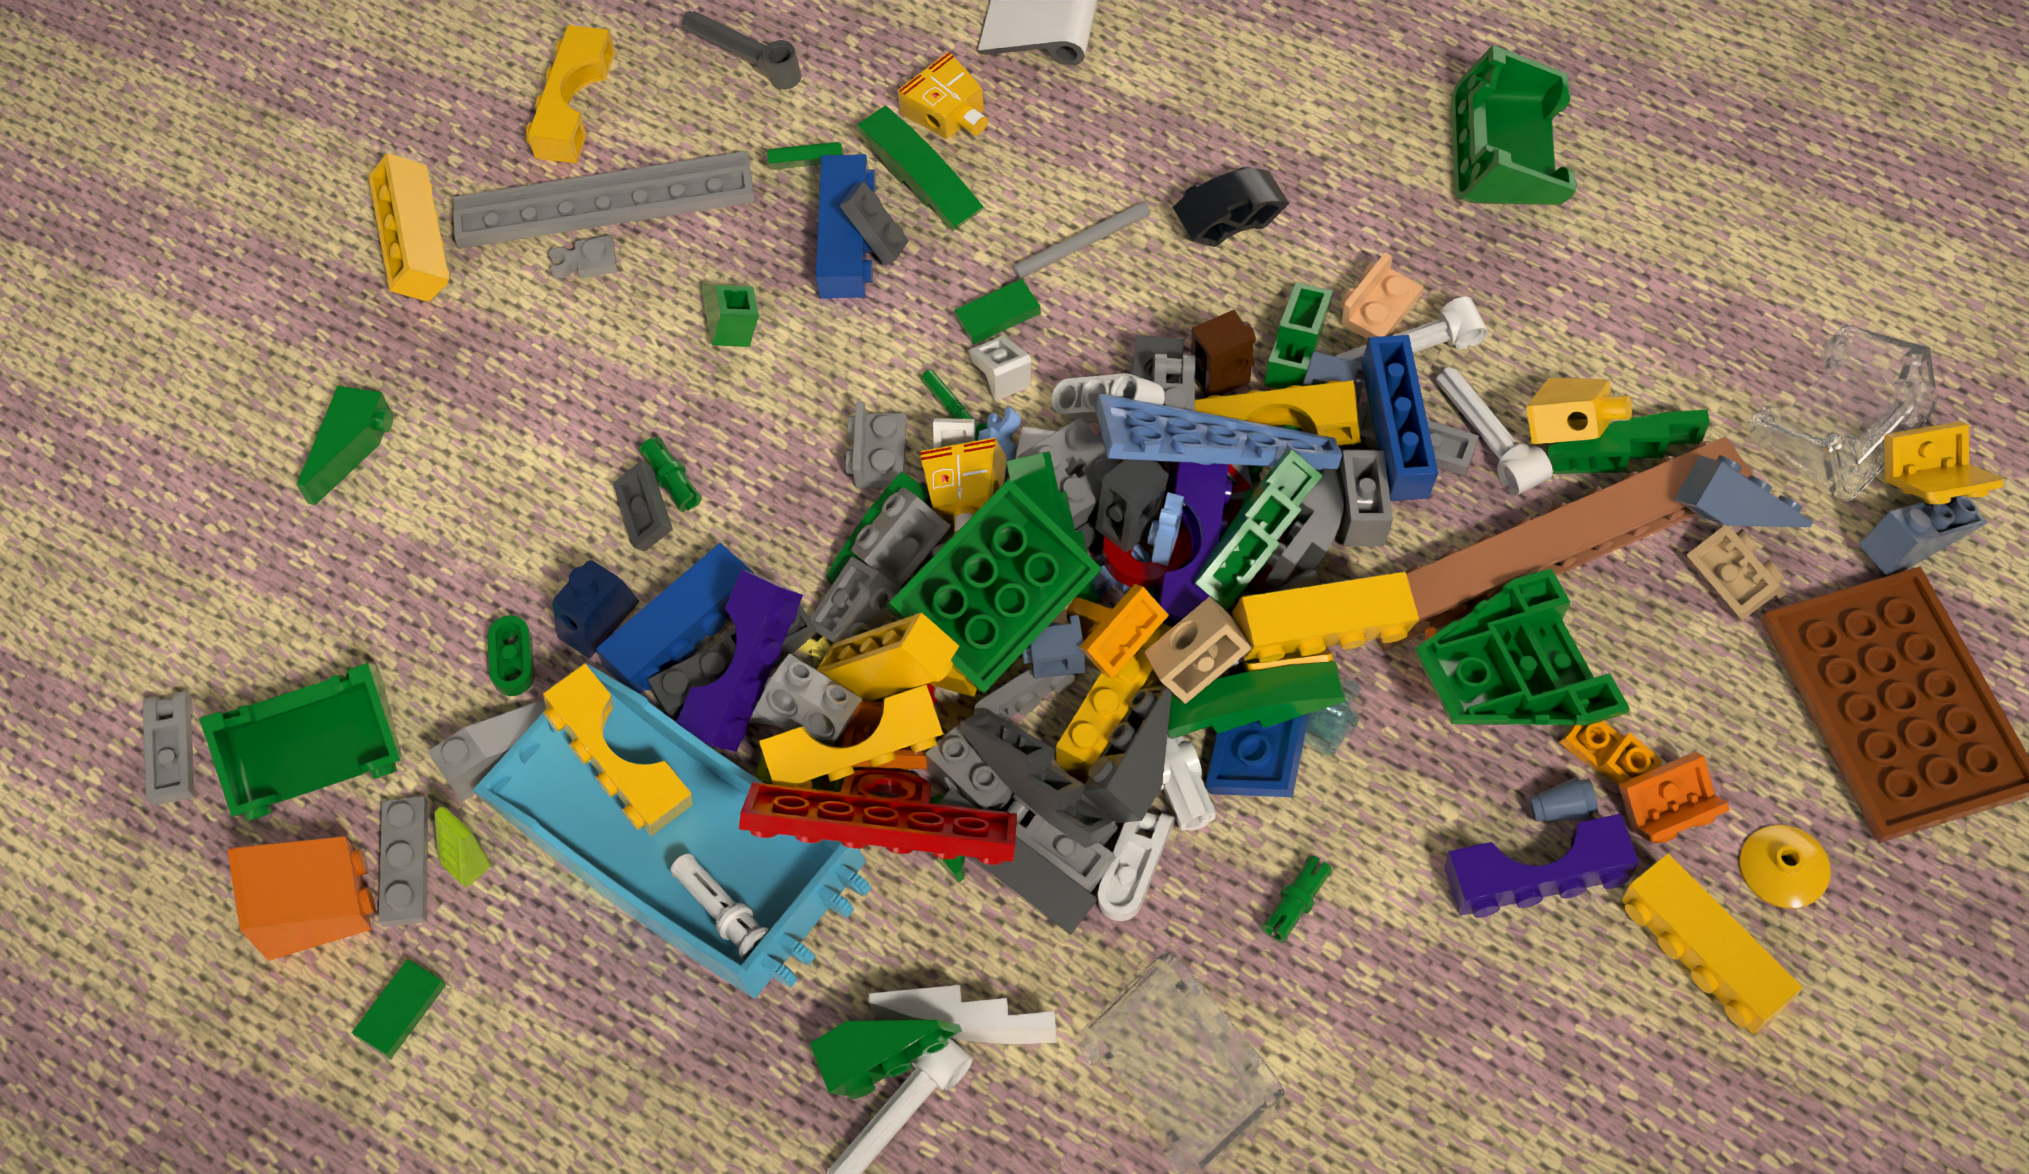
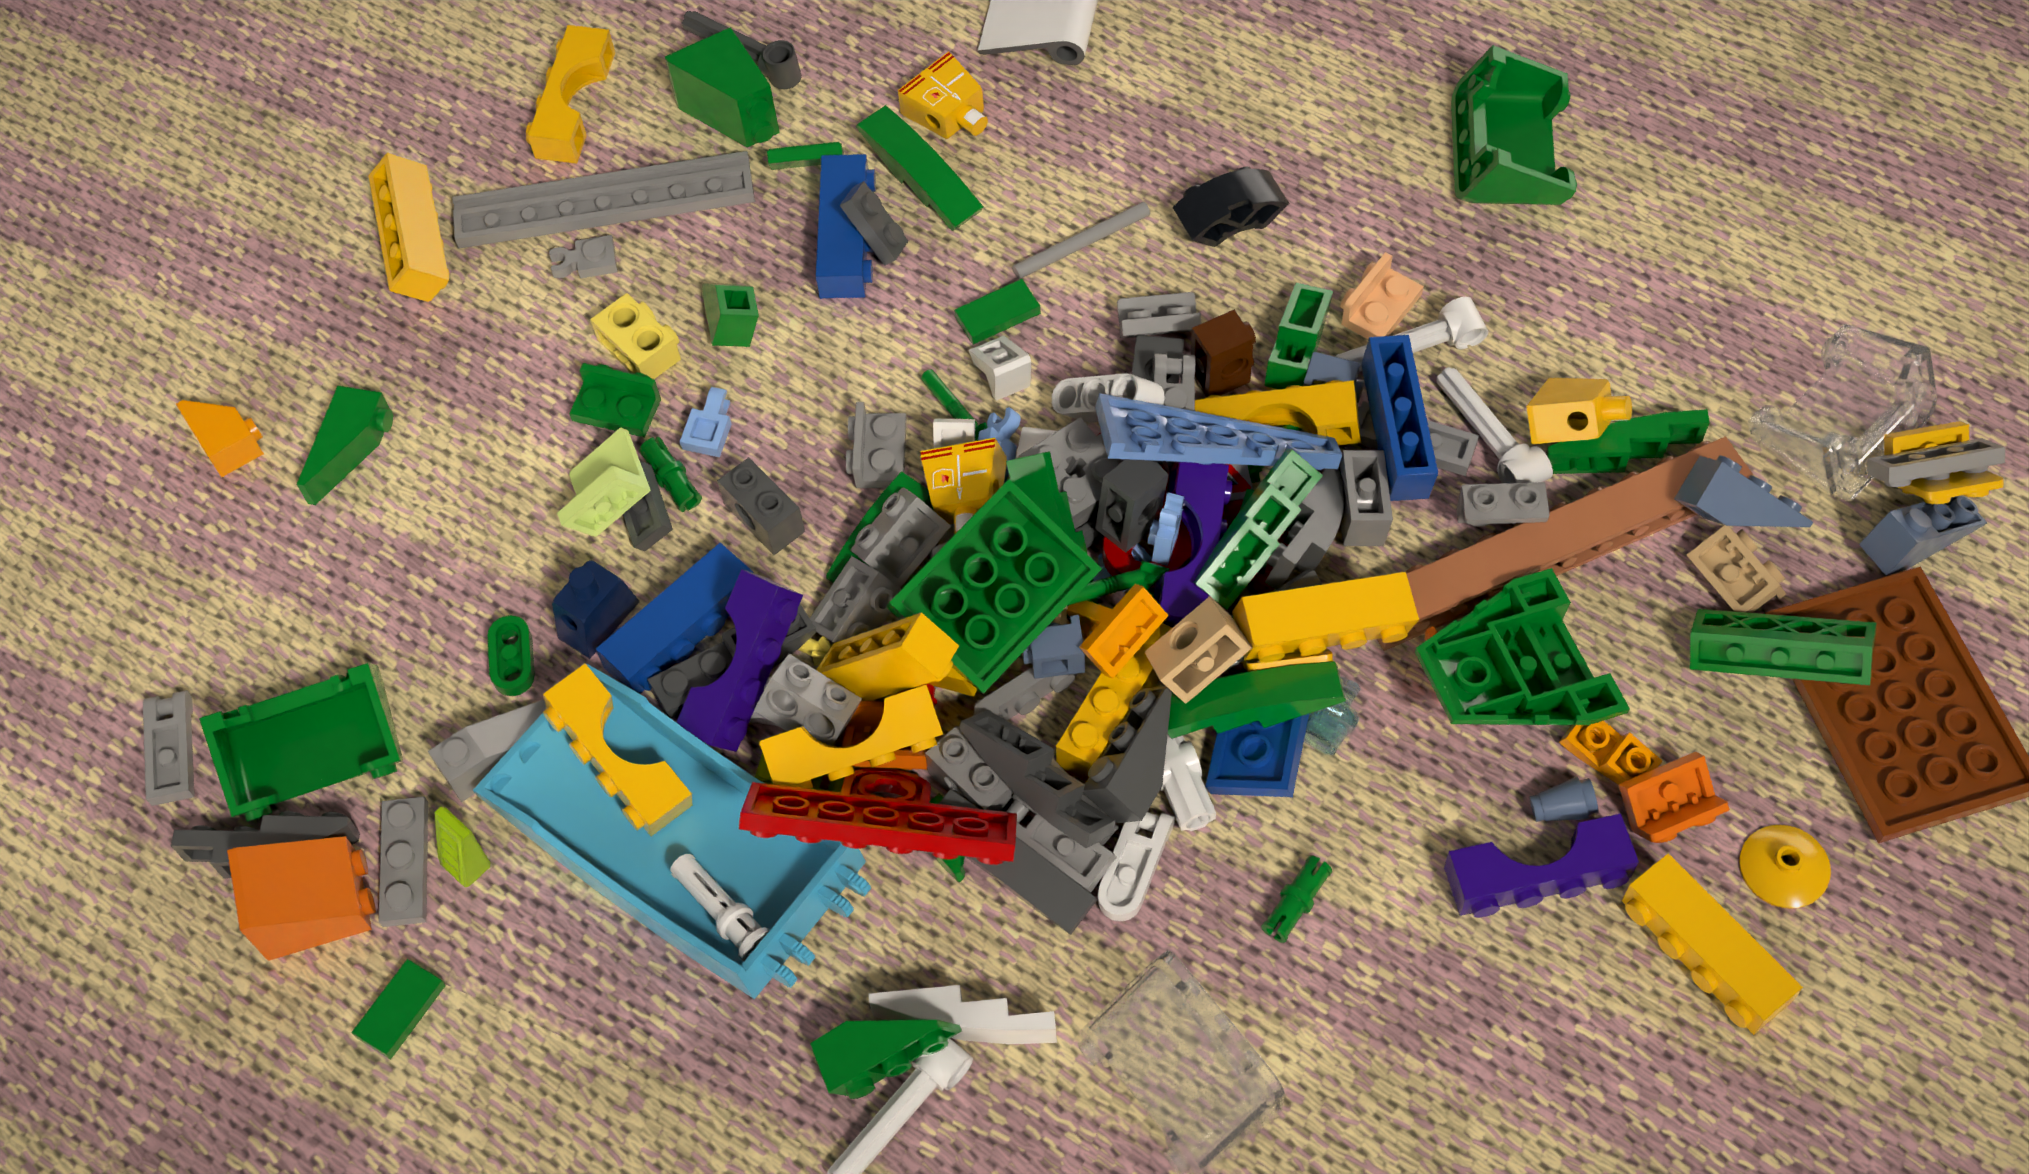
(211, 845): none -> dark grey slope
(222, 434): none -> light orange slope
(605, 485): none -> yellowish green bracket
(616, 399): none -> green bracket
(636, 337): none -> light yellow brick
(708, 428): none -> light blue plate
(724, 88): none -> green slope
(761, 506): none -> dark grey brick
(1146, 576): none -> green piece
(1157, 314): none -> light grey bracket
(1502, 503): none -> light grey bracket
(1782, 650): none -> green fence
(1936, 462): none -> light grey plate

